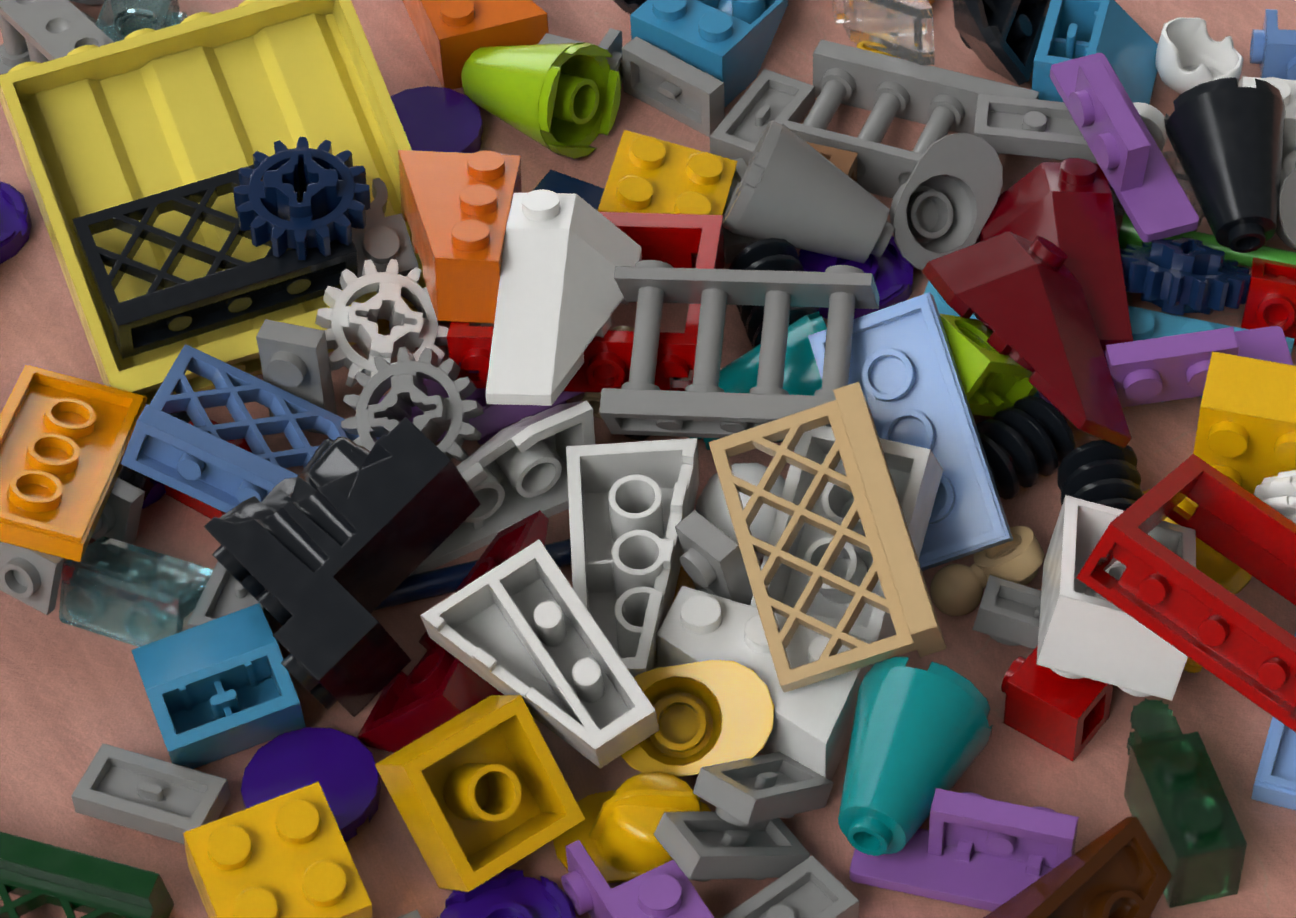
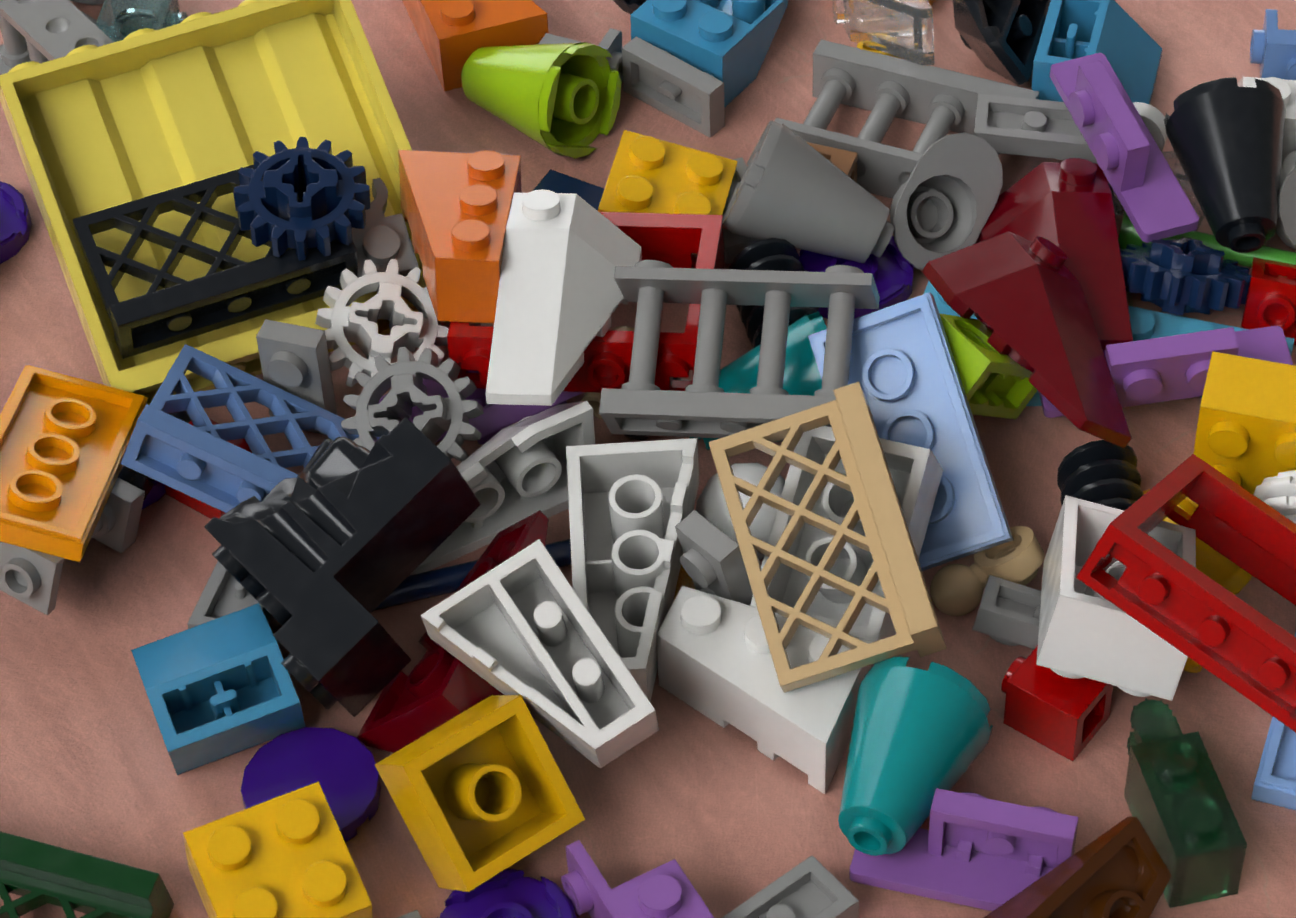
(129, 592): clear light blue bracket -> none
(149, 793): light grey plate -> none
(439, 120): dark purple tile -> none
(623, 821): yellow piece -> none
(704, 717): yellow piece -> none
(716, 849): light grey plate -> none
(761, 789): light grey plate -> none
(765, 100): light grey plate -> none
(1024, 443): black piece -> none
(1191, 57): white hair -> none

